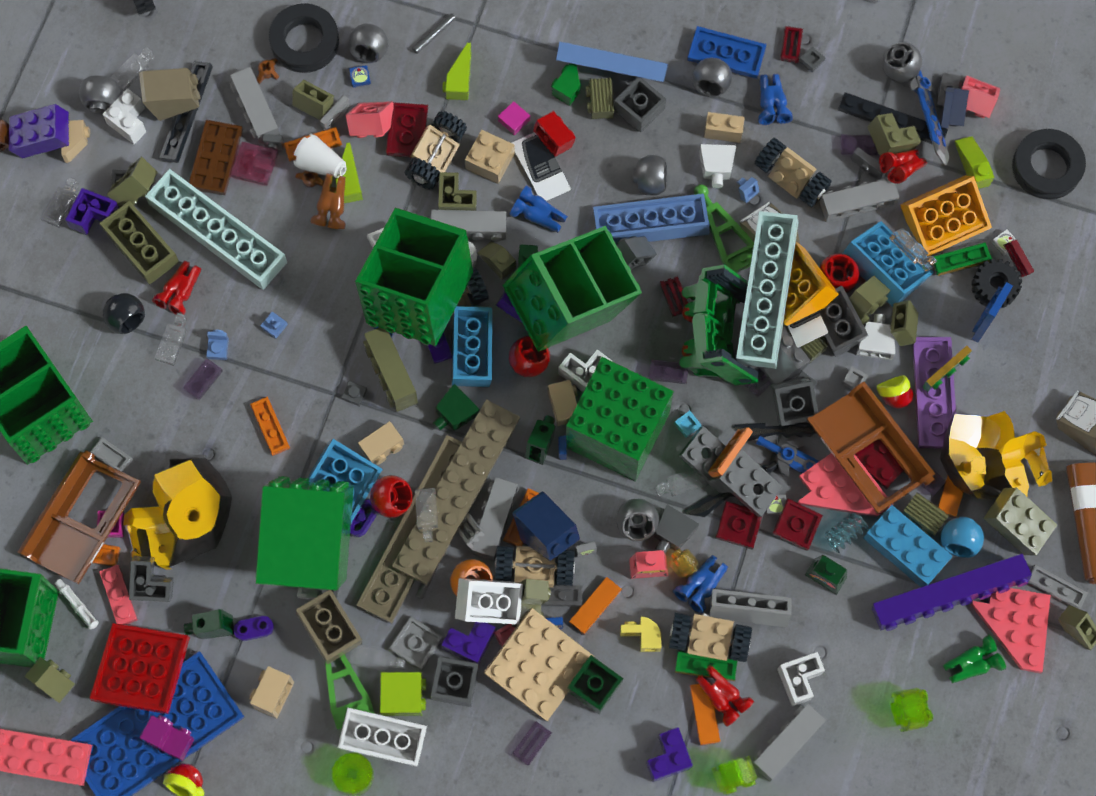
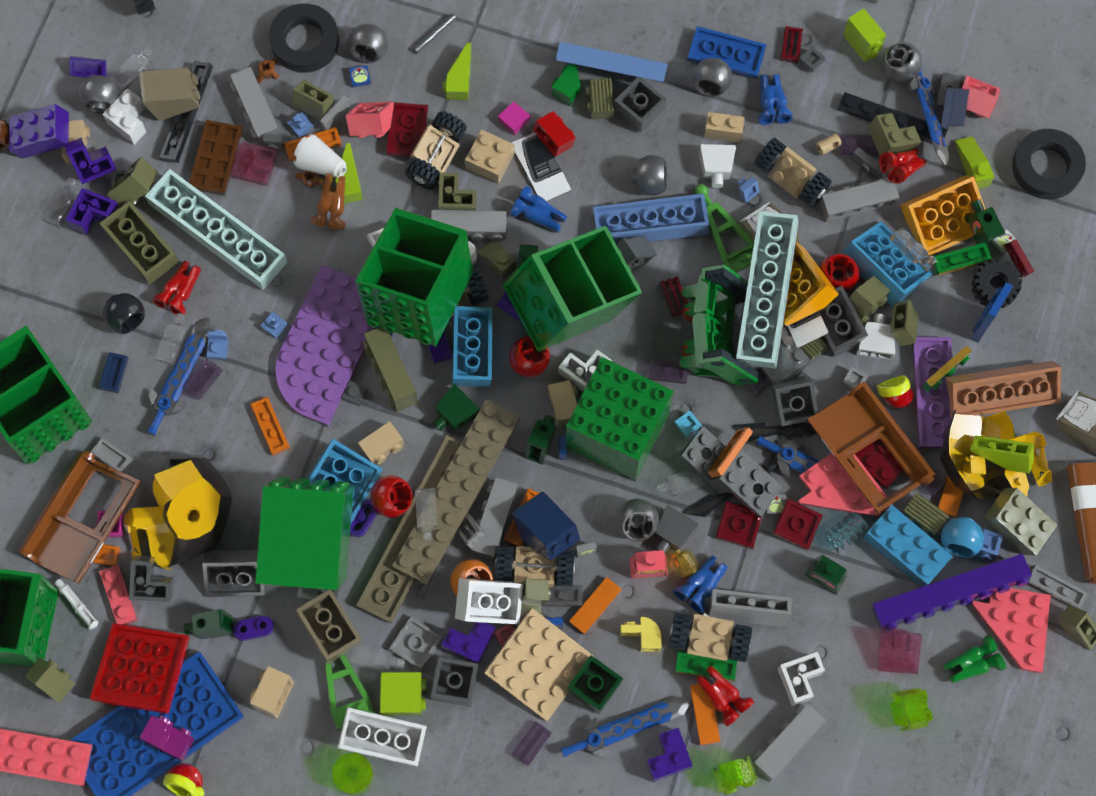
(87, 67): none -> dark purple plate
(89, 165): none -> dark purple brick
(113, 372): none -> dark blue tile
(167, 401): none -> sword
(231, 573): none -> flat silver slope
(300, 124): none -> medium blue tile
(322, 347): none -> medium lavender plate
(625, 727): none -> sword
(828, 144): none -> tan piece
(864, 35): none -> lime piece
(899, 651): none -> clear pink plate
(984, 223): none -> dark green torso
(991, 546): none -> medium blue bracket
(1005, 389): none -> nougat arch
(1008, 454): none -> lime slope

